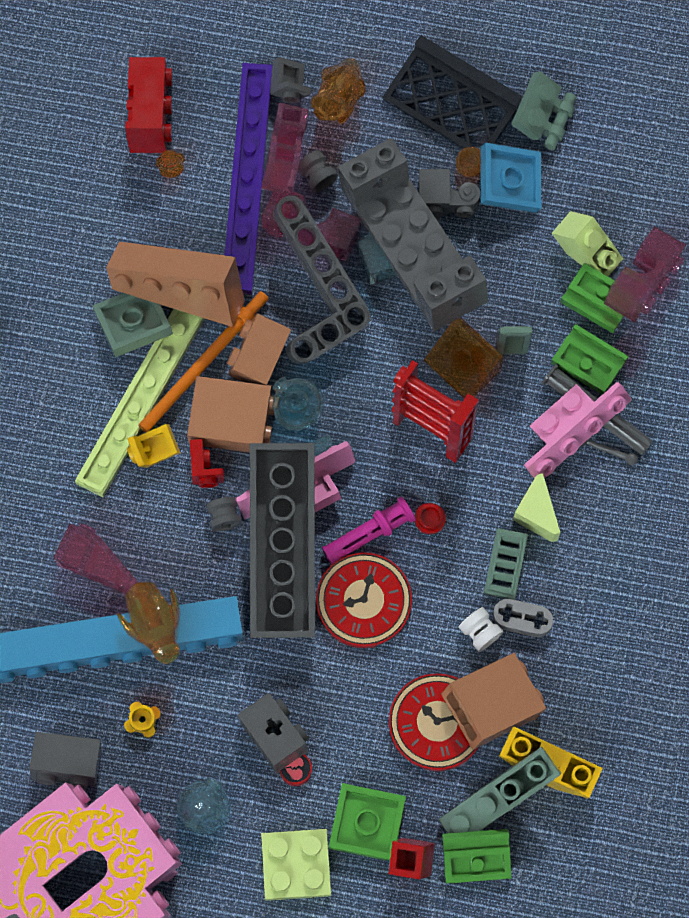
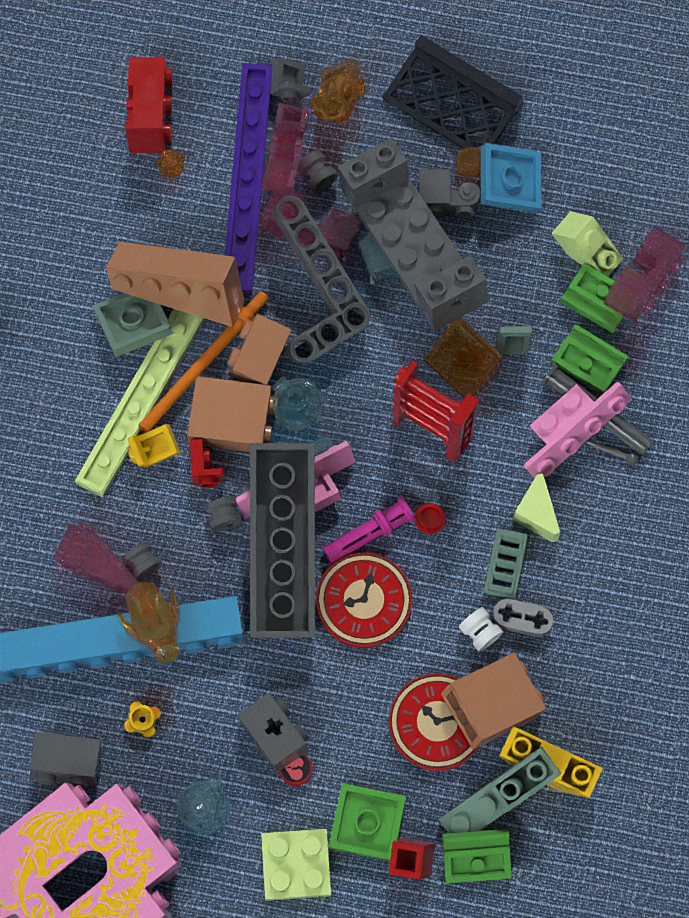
(142, 561): none -> dark grey wheel
(536, 108): sand green plate -> none

